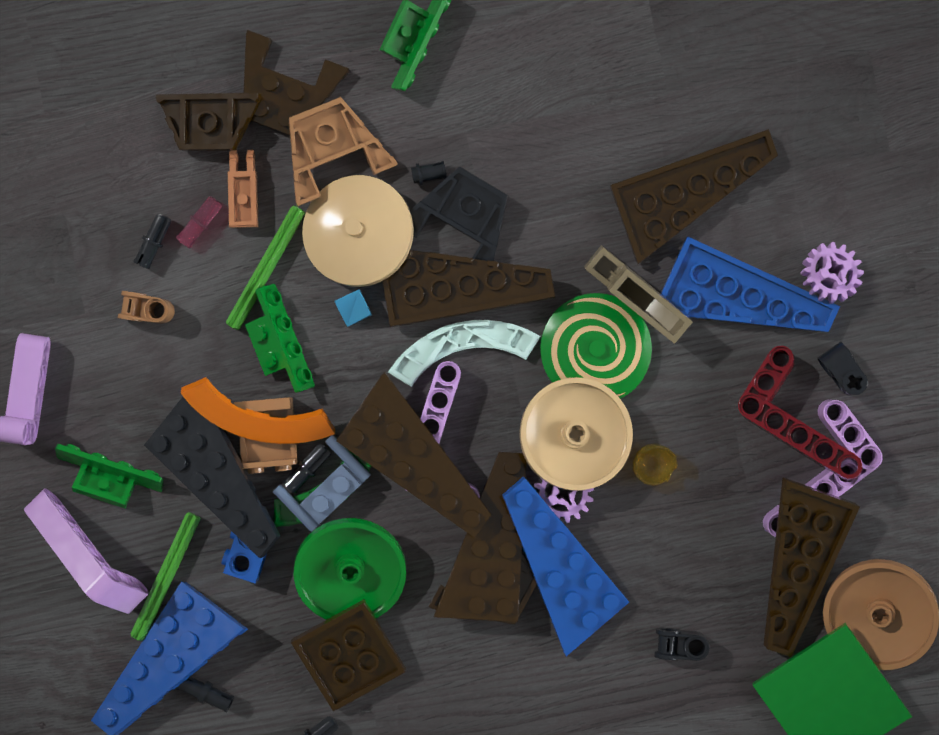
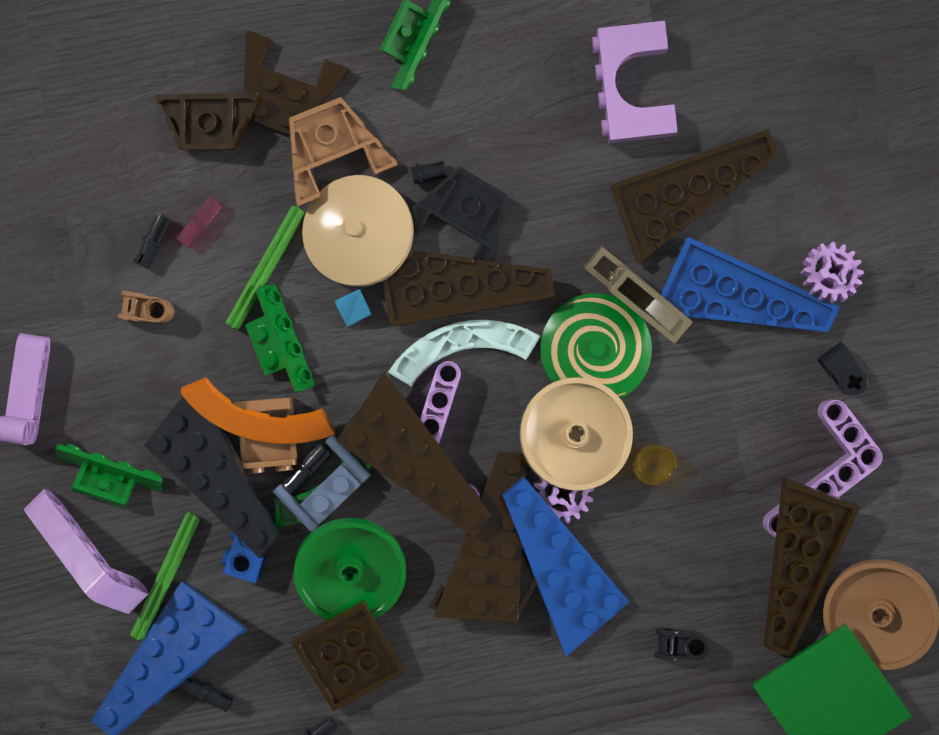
(242, 192): nougat hinge -> none
(614, 48): none -> lavender arch
(790, 423): dark red beam -> none

